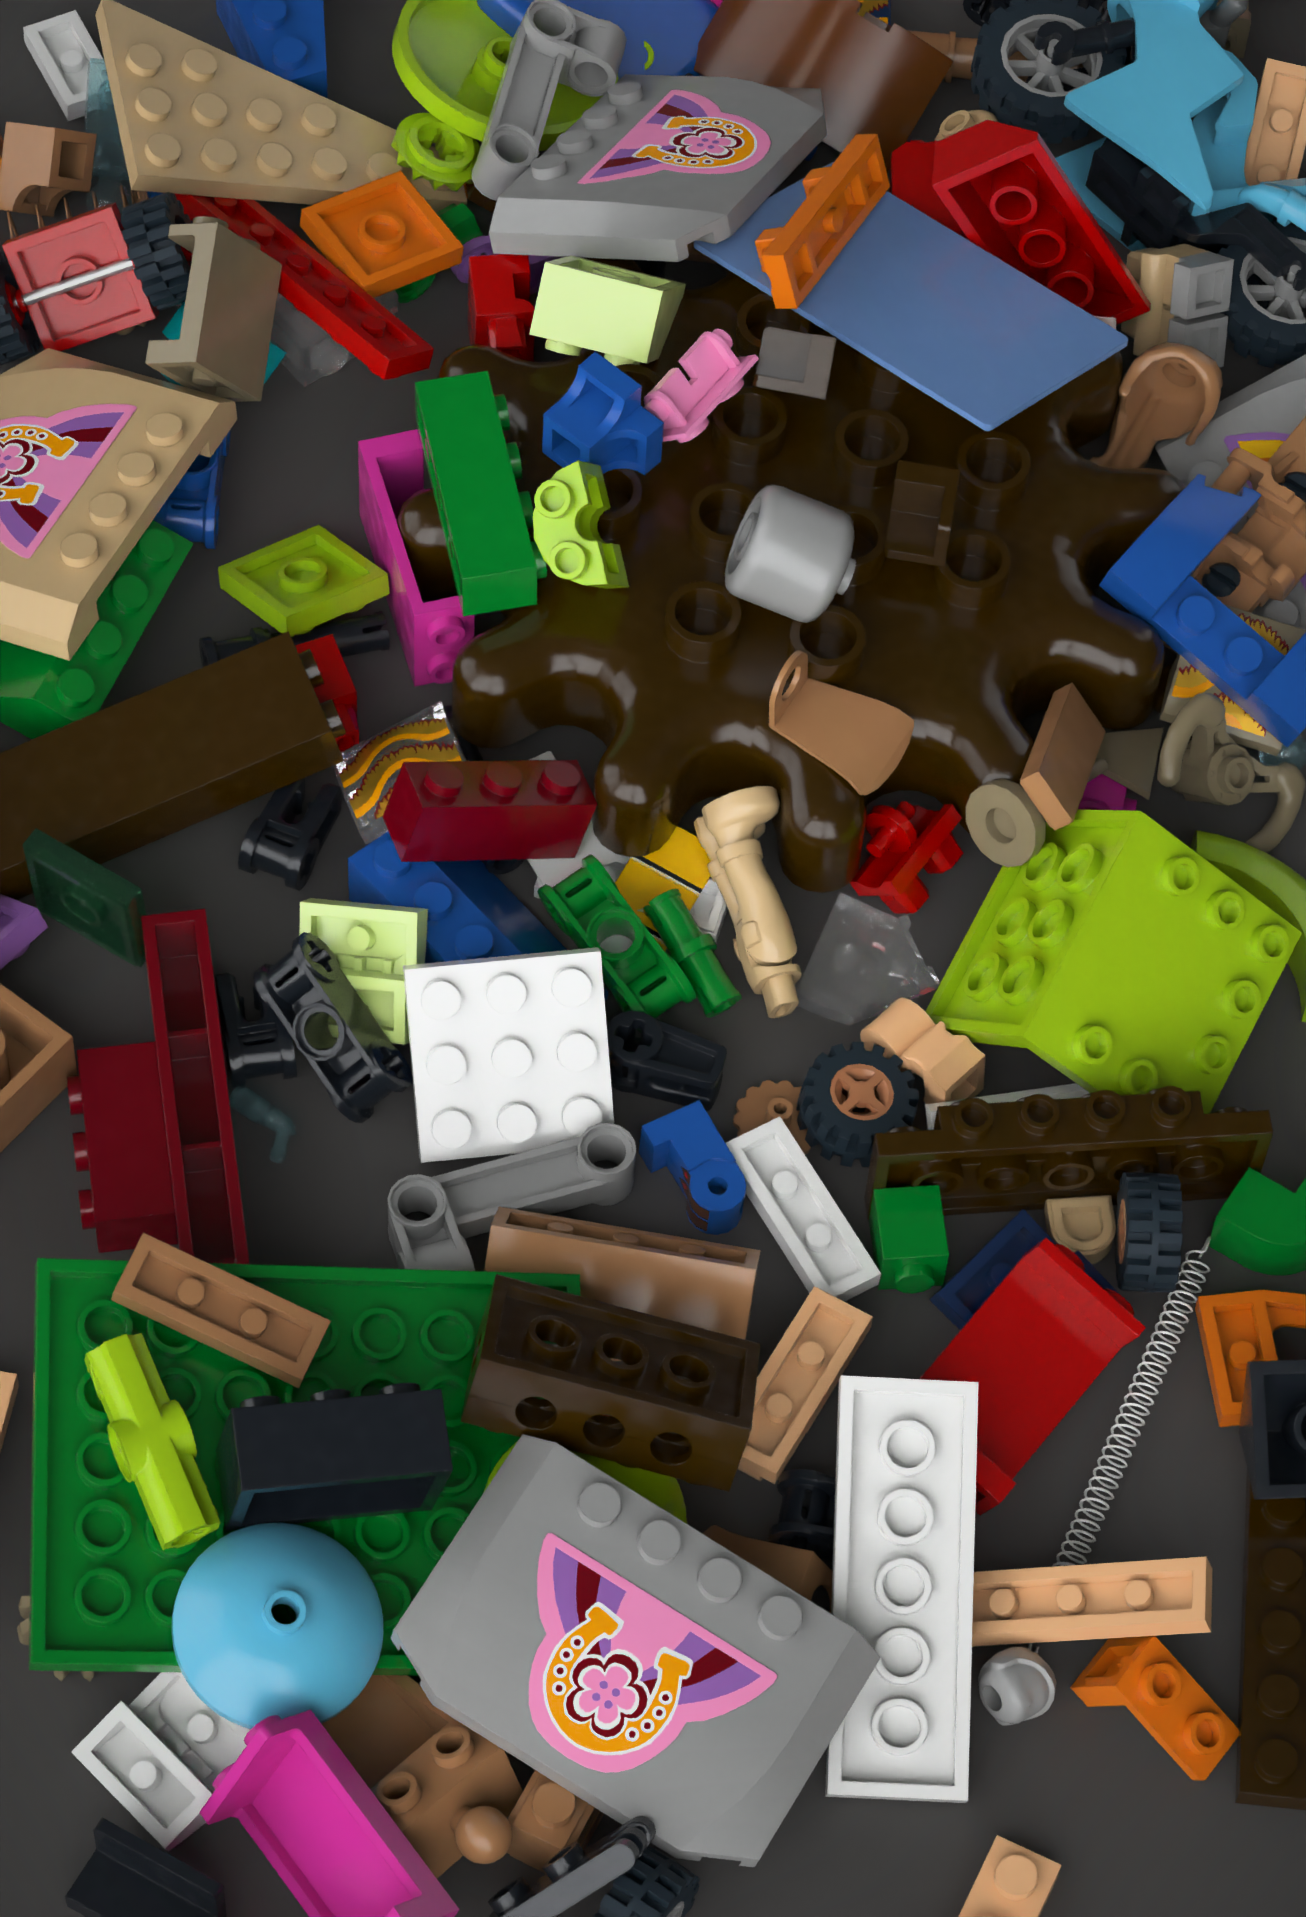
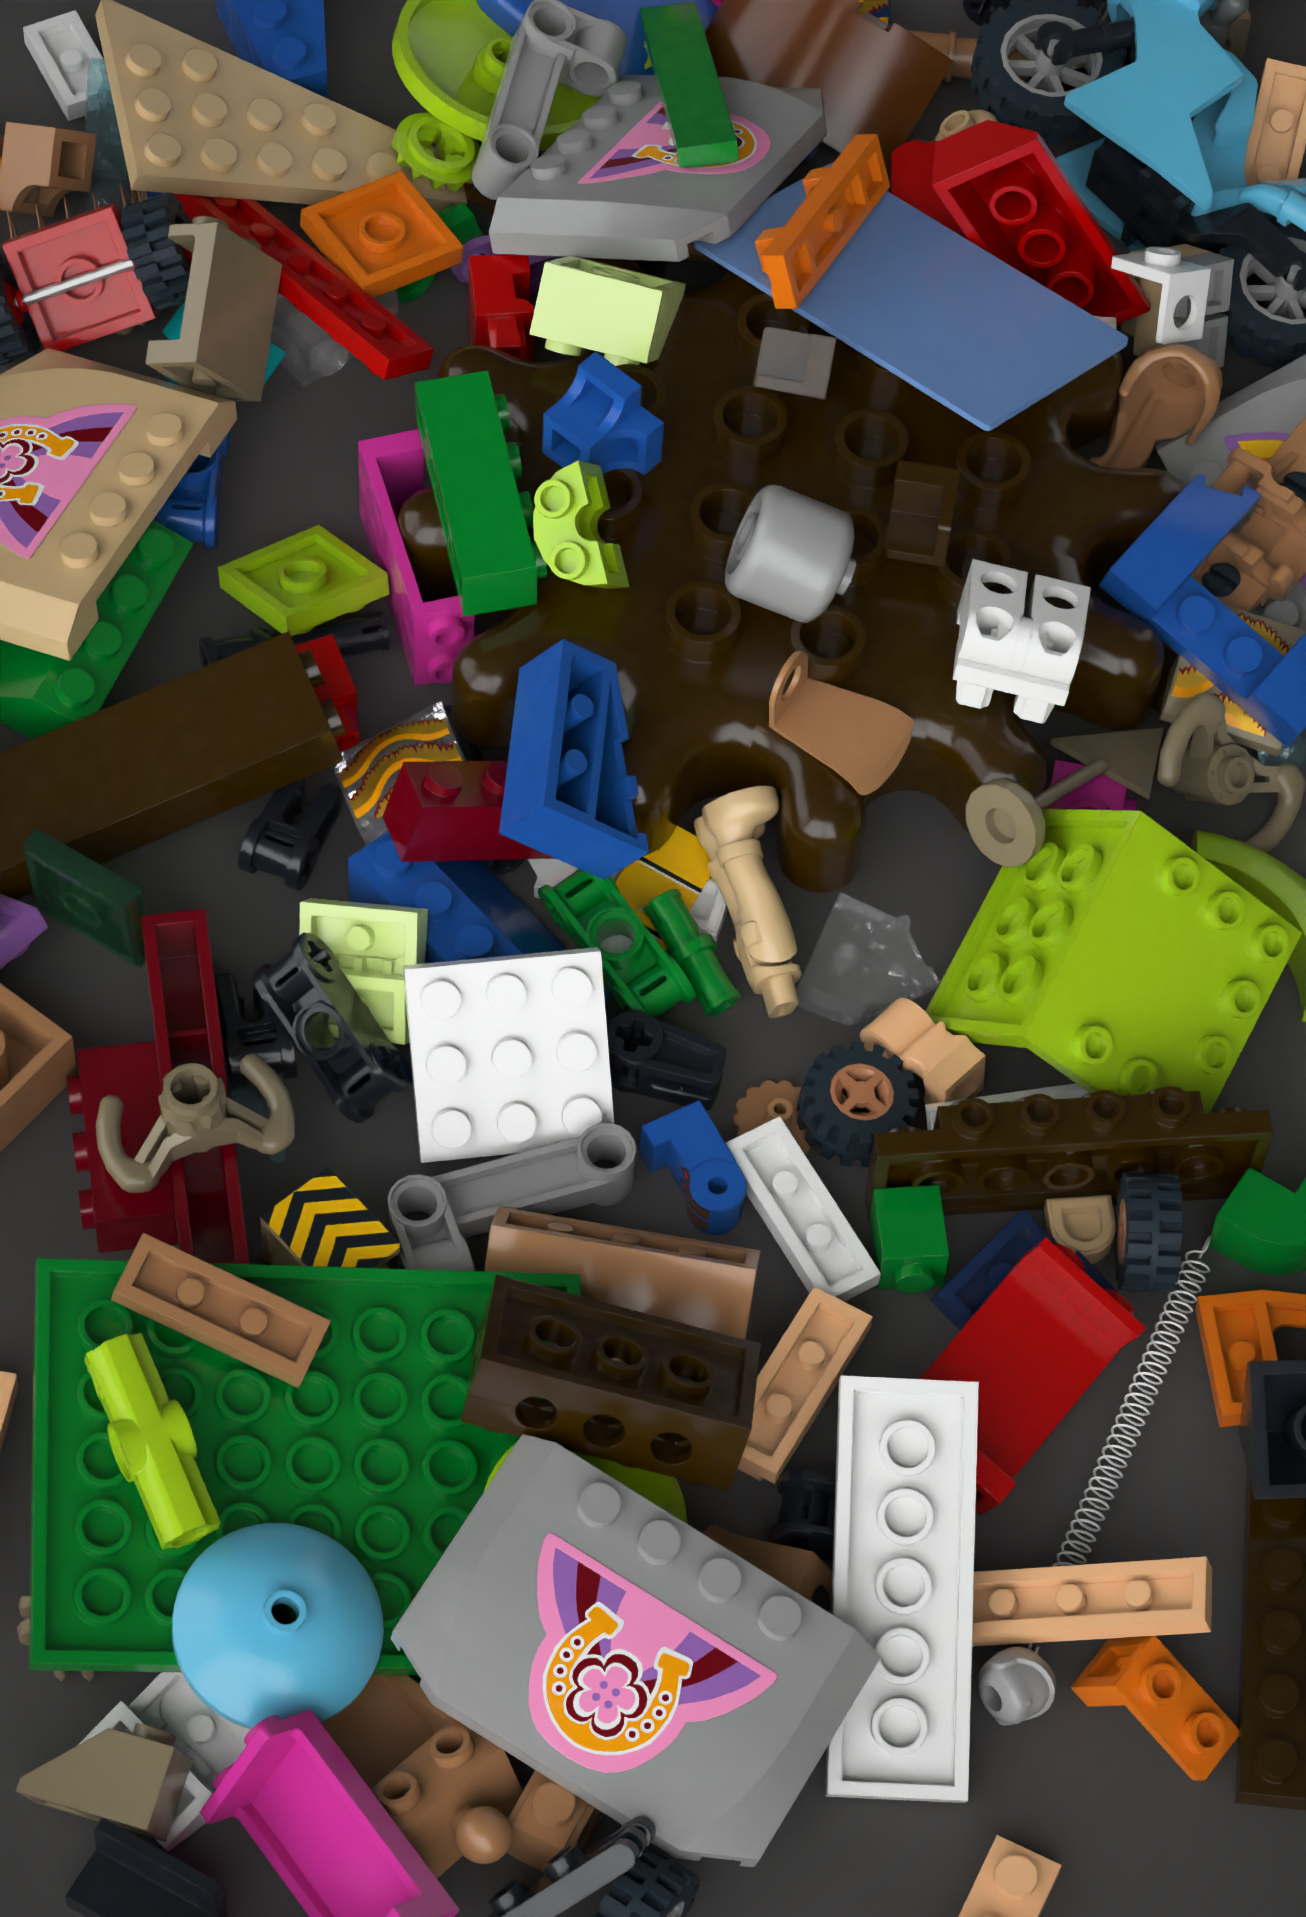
(116, 1777): none -> dark tan slope
(195, 1120): none -> dark tan piece
(325, 1228): none -> piece
(333, 1456): black piece -> none
(568, 766): none -> blue wedge
(688, 85): none -> green tile
(714, 378): bright pink hinge -> none
(900, 847): red hips -> none
(1017, 648): none -> white hips
(1062, 757): medium nougat tile -> none
(1177, 280): none -> white bracket

